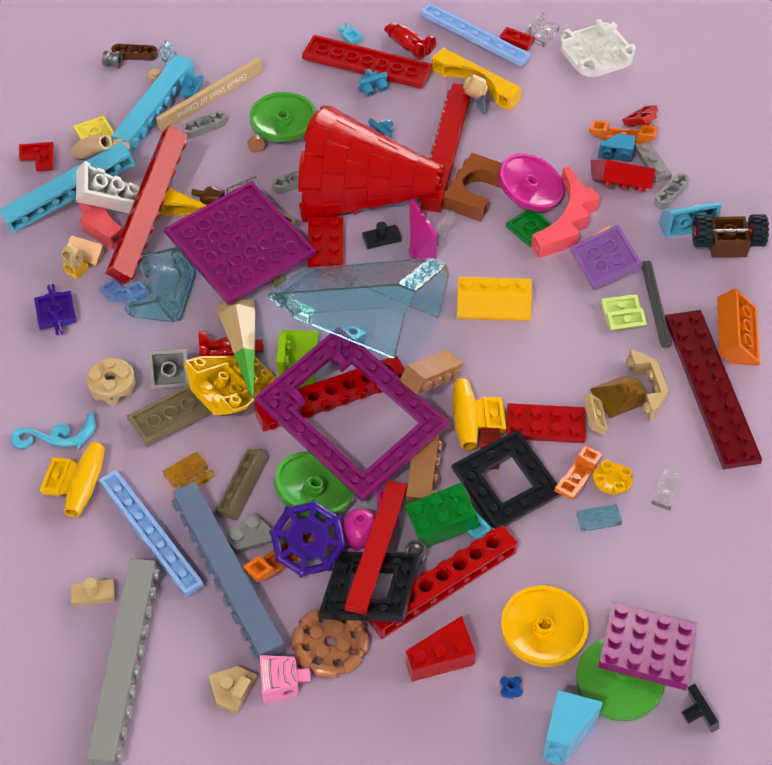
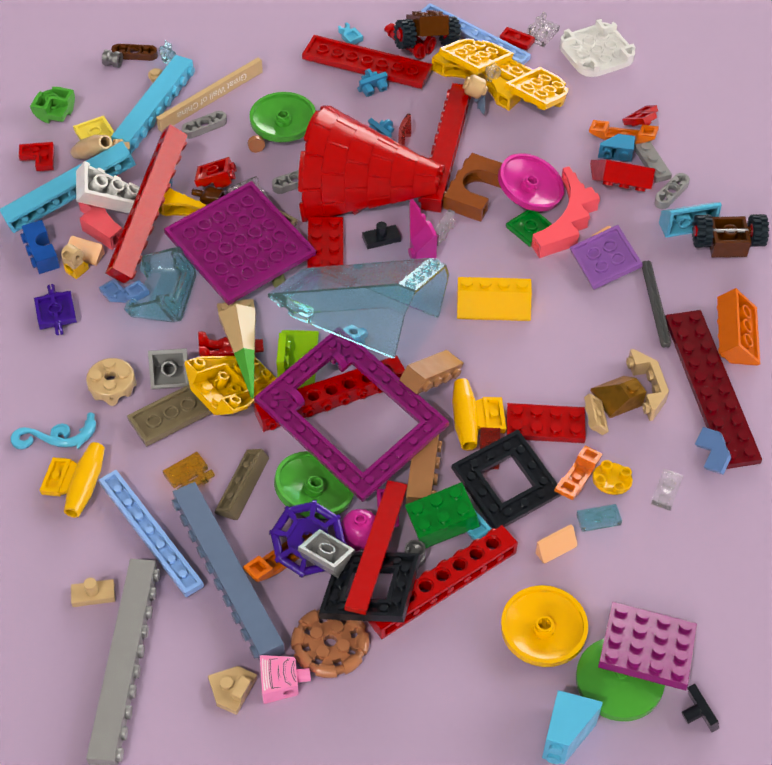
(43, 257): none -> blue arch
(53, 104): none -> bright green brick
(191, 85): dark azure hips -> none
(219, 172): none -> red plate
(249, 534): light grey wing -> none
(326, 552): none -> light grey slope
(404, 129): none -> clear red slope
(426, 24): none -> brick
(441, 652): red wedge -> none
(493, 71): none -> clear plate
(510, 692): blue plate -> none
(534, 86): none -> yellow plate
(556, 544): none -> light nougat slope
(623, 312): yellowish green slope -> none
(719, 455): none -> medium blue tile

